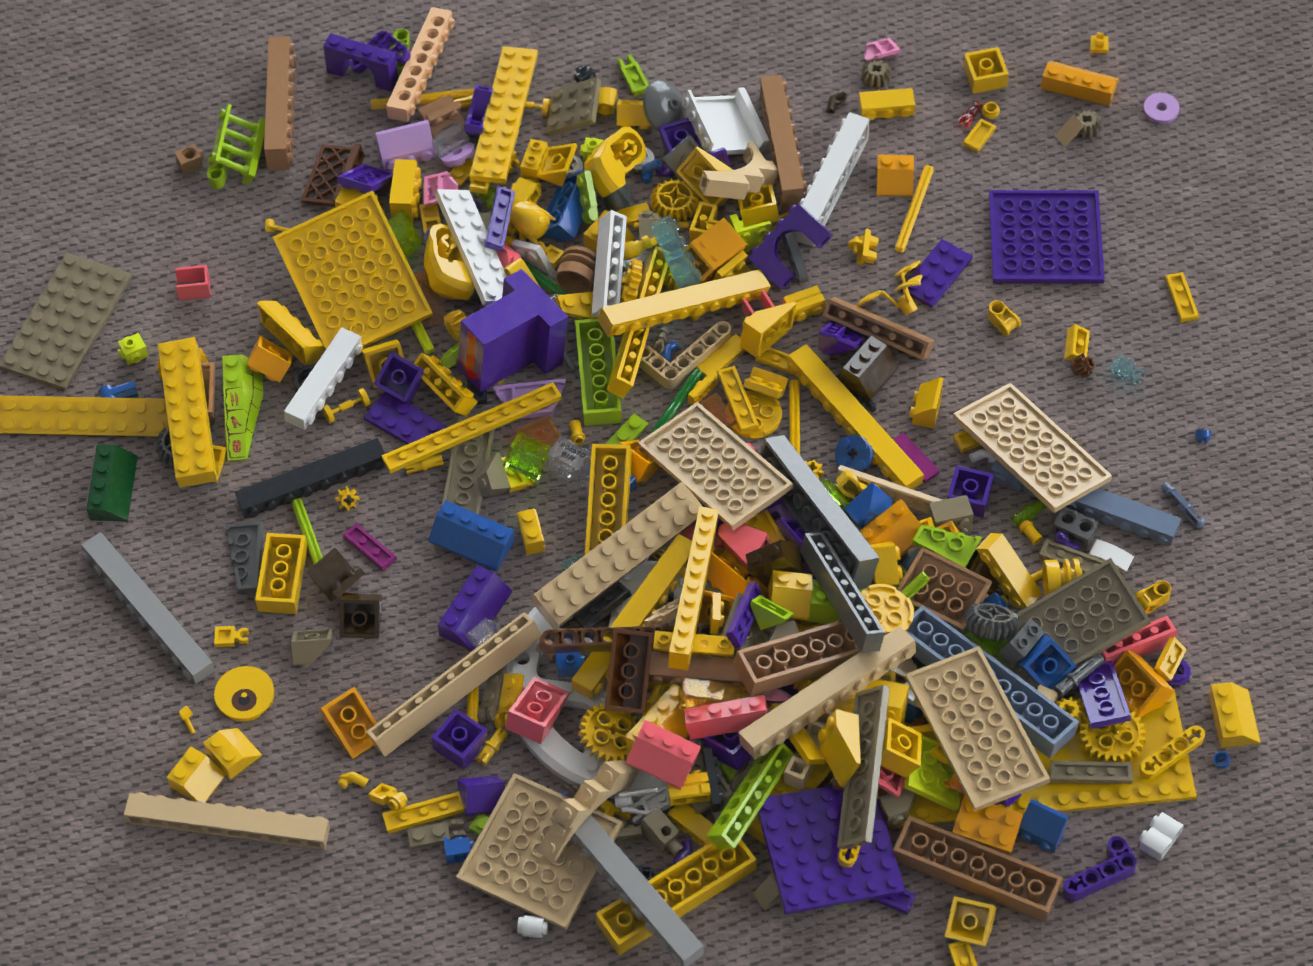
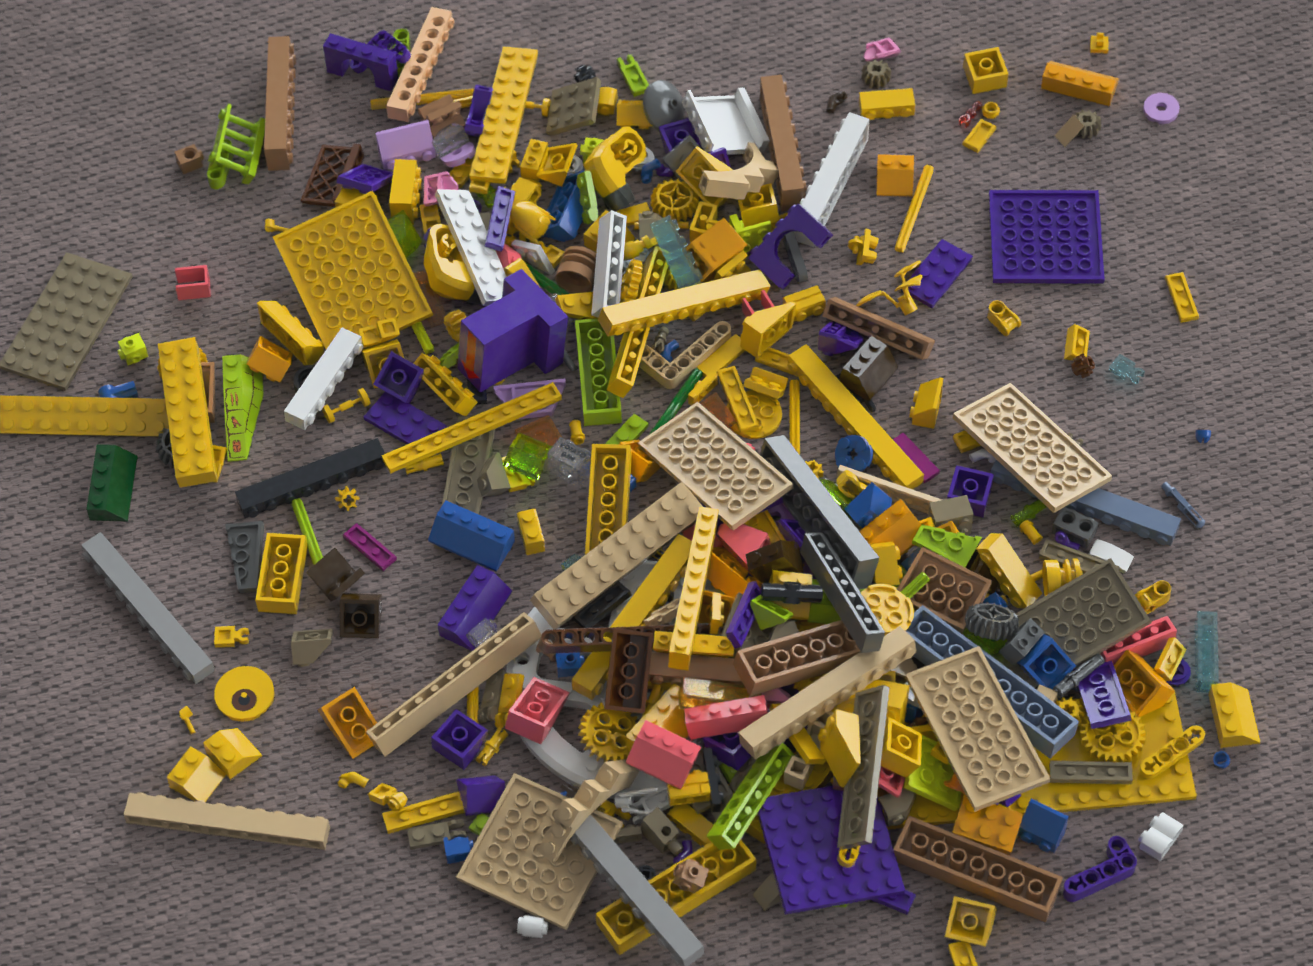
(379, 333): none -> yellow slope
(690, 875): none -> medium nougat brick
(792, 592): none -> black piece
(1206, 650): none -> clear light blue brick

